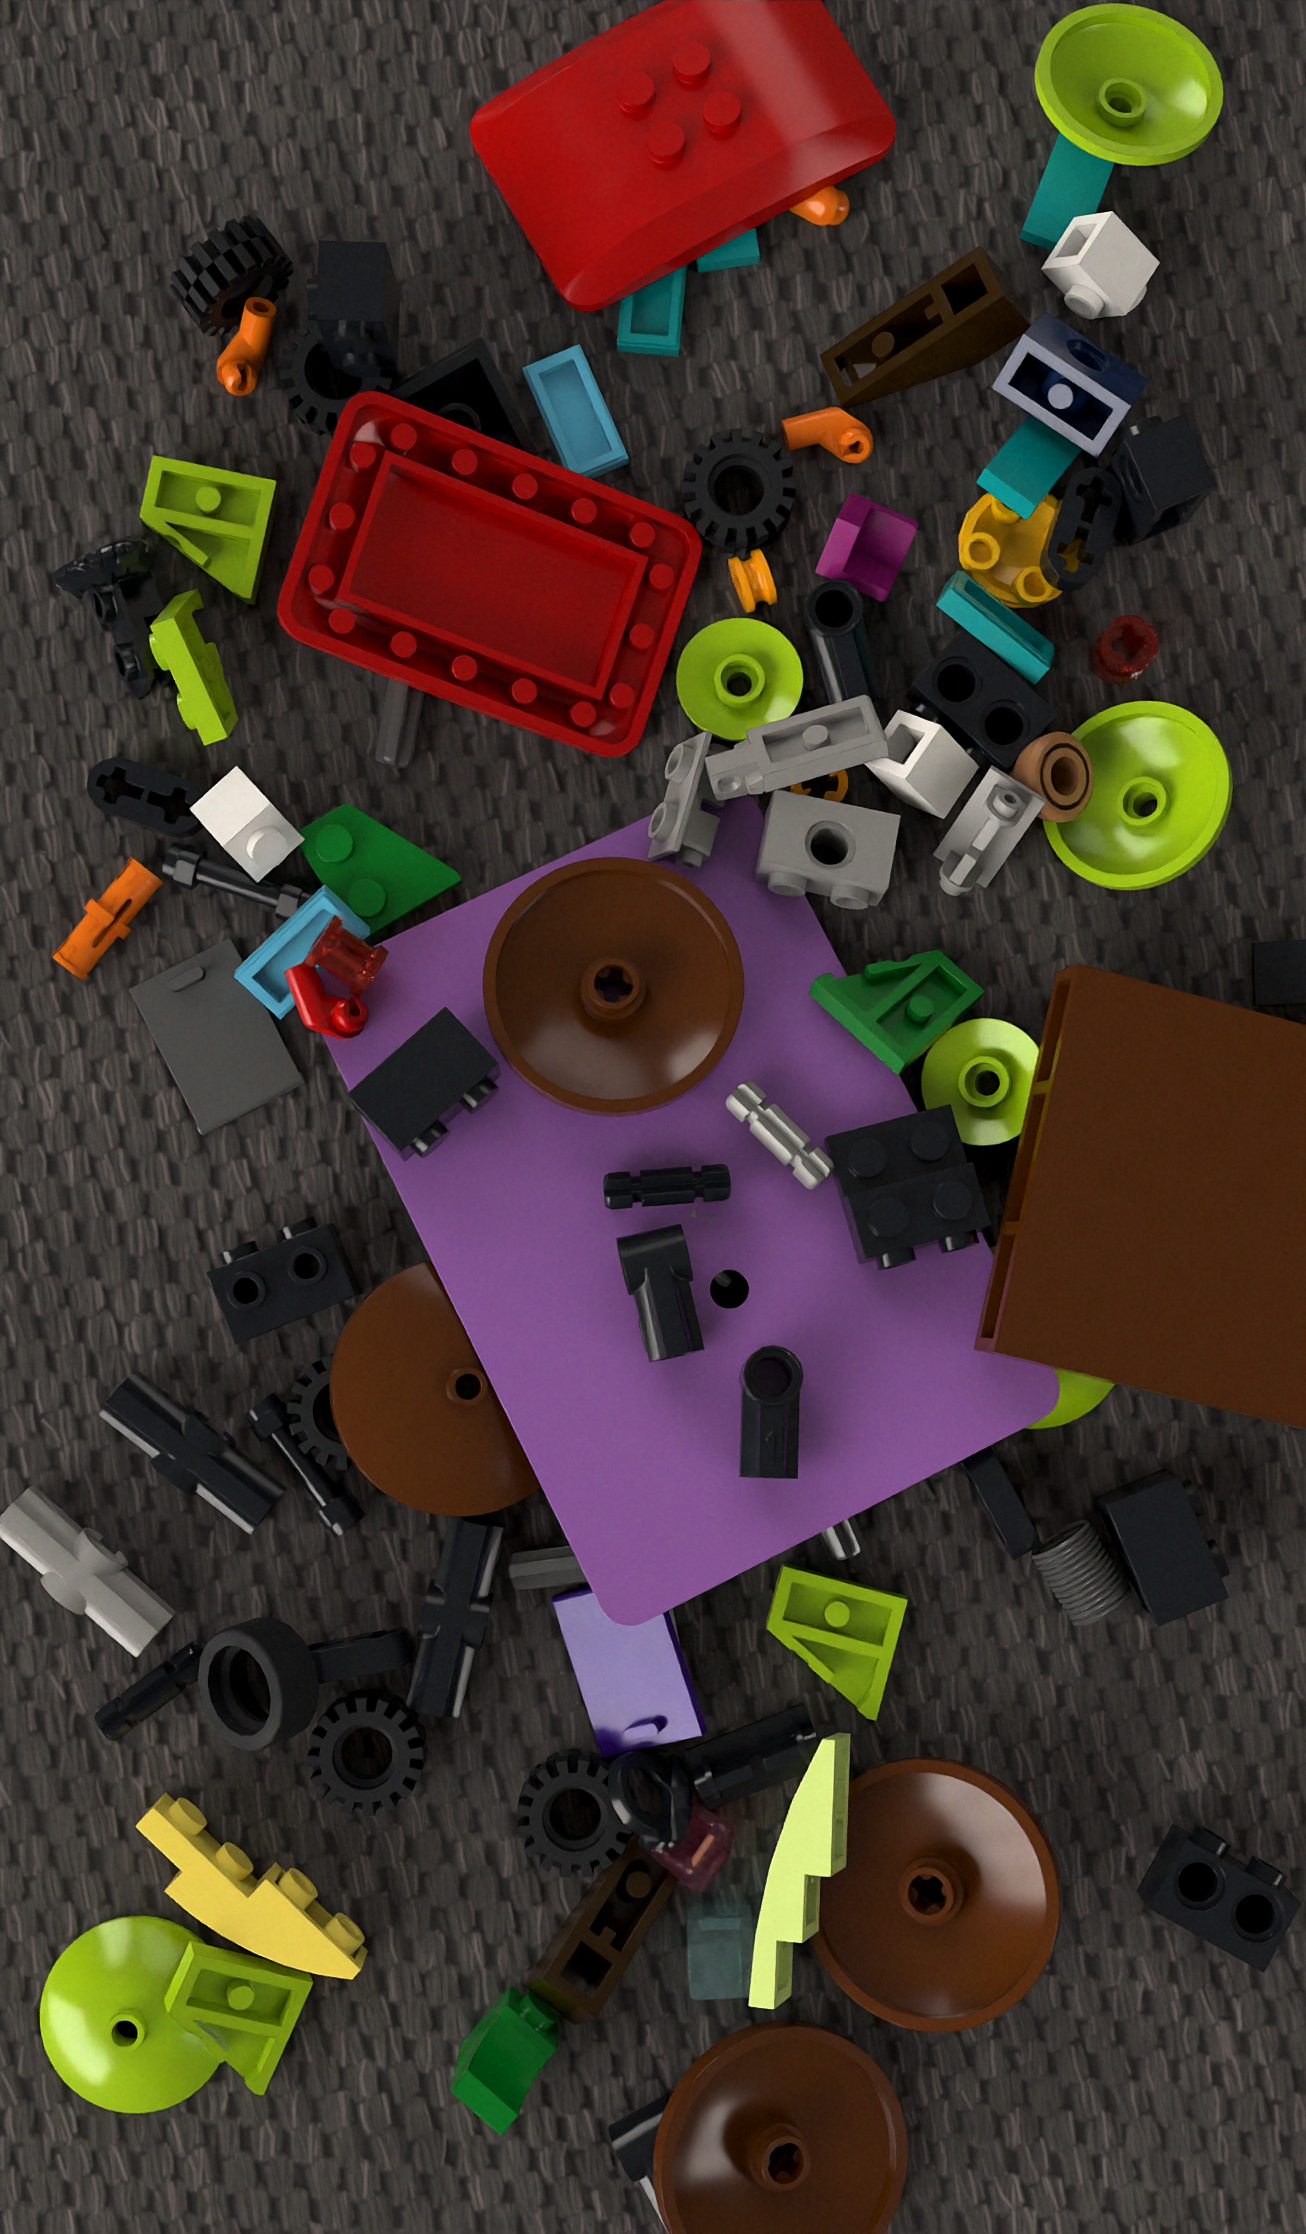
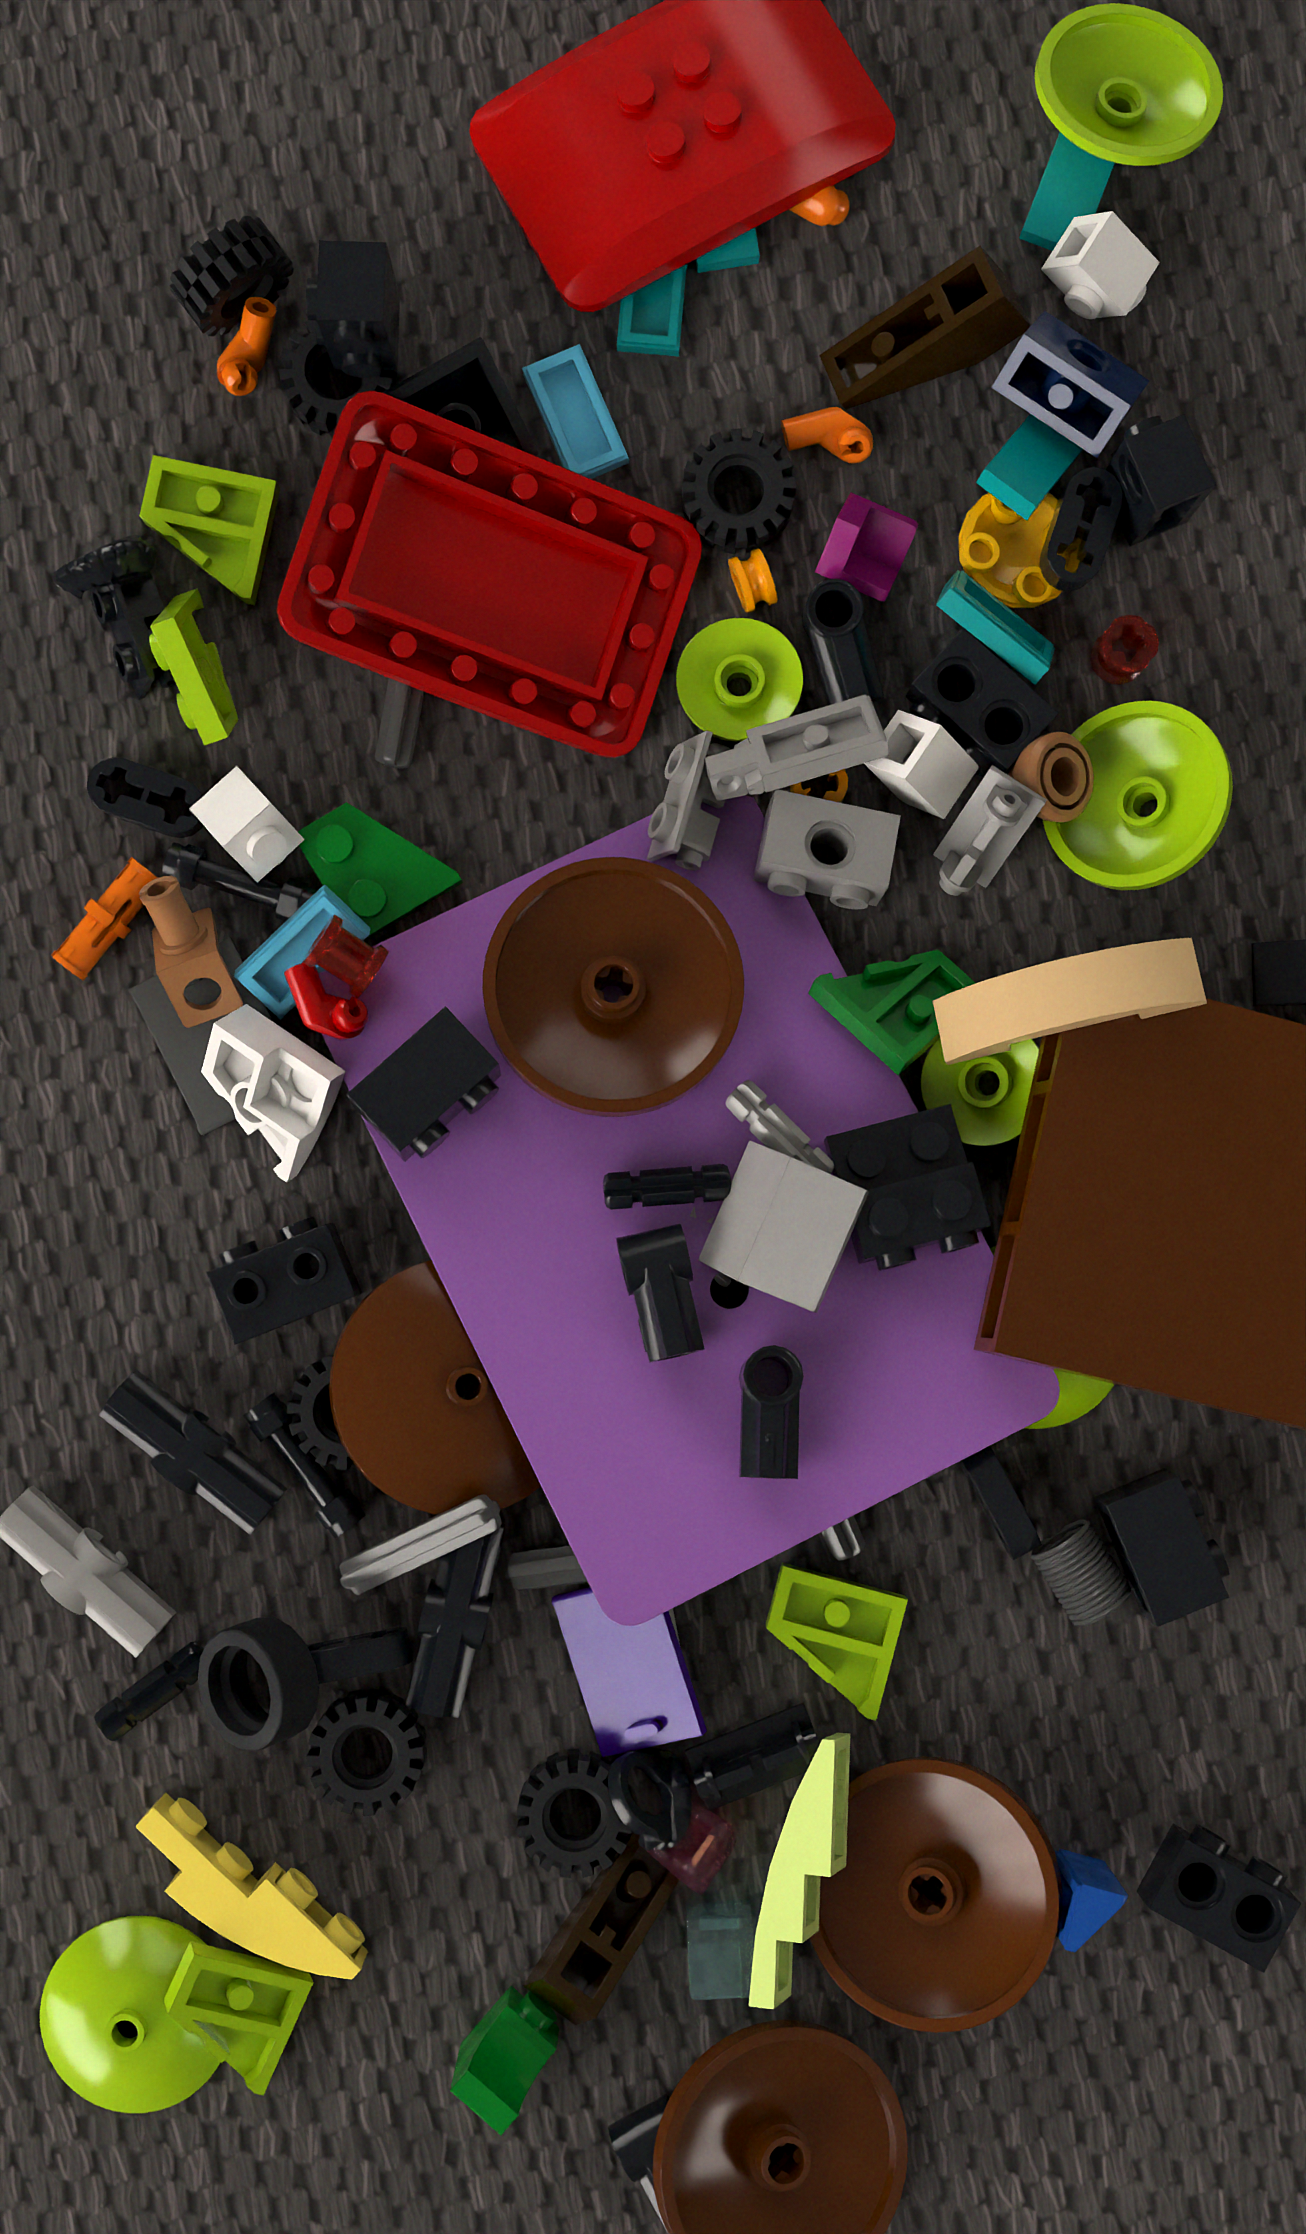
(187, 950): none -> medium nougat bracket
(272, 1084): none -> white slope
(420, 1544): none -> axle
(783, 1226): none -> light grey slope
(1067, 996): none -> tan slope
(1089, 1897): none -> blue slope

